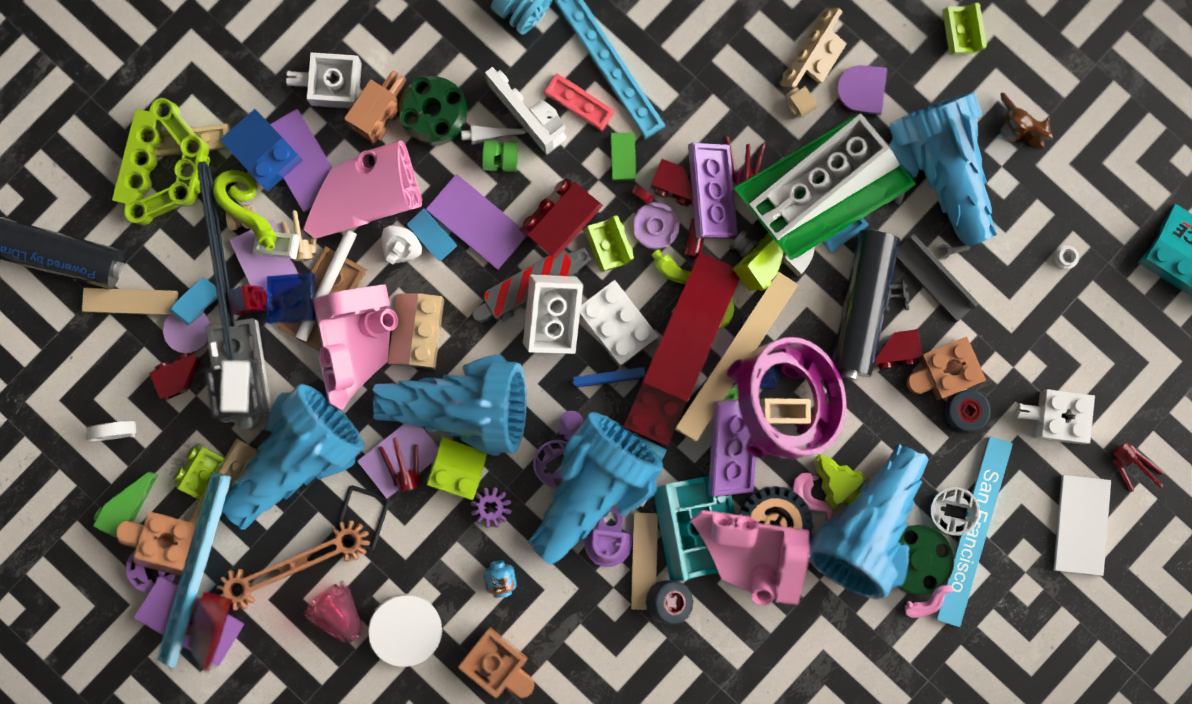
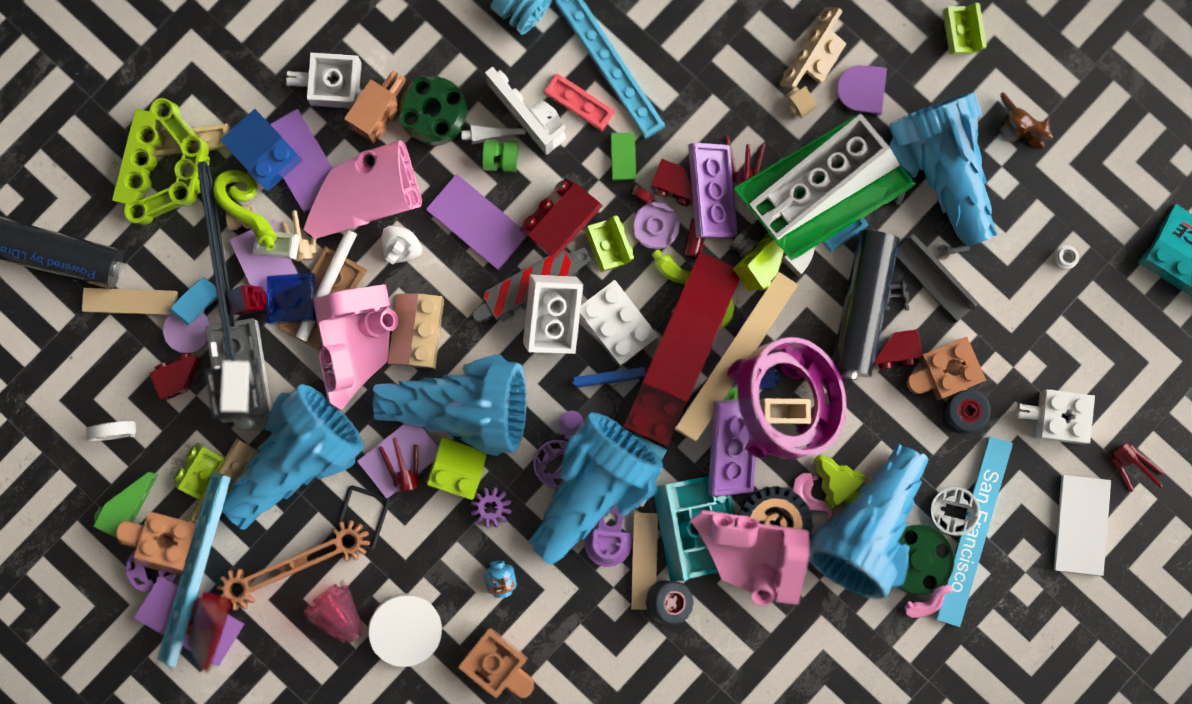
(432, 235): dark azure slope -> none

